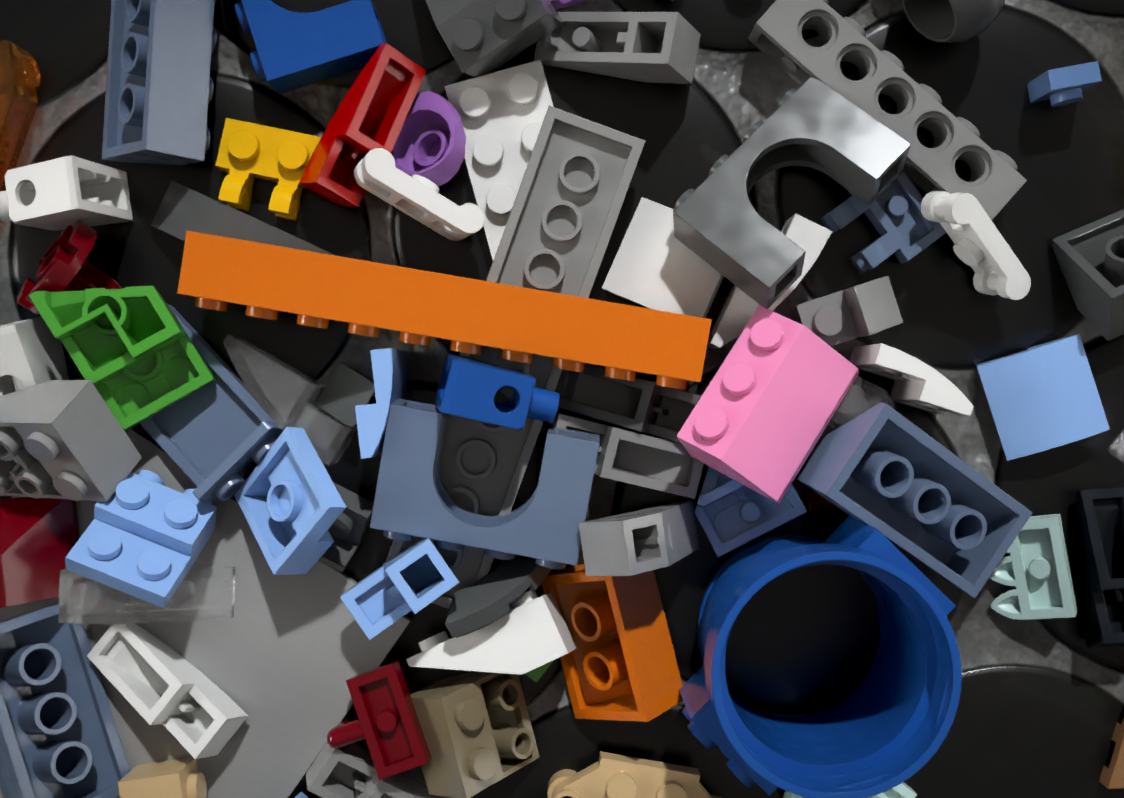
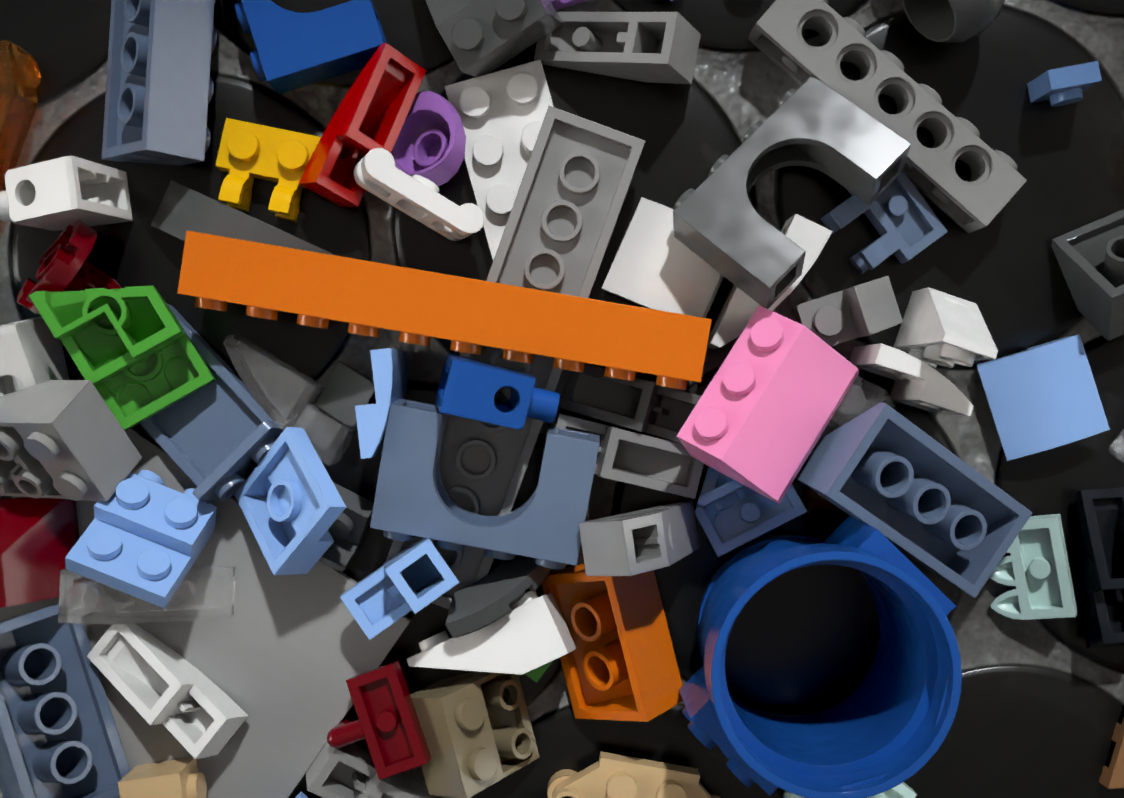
(944, 330): none -> white slope
(978, 243): white plate -> none

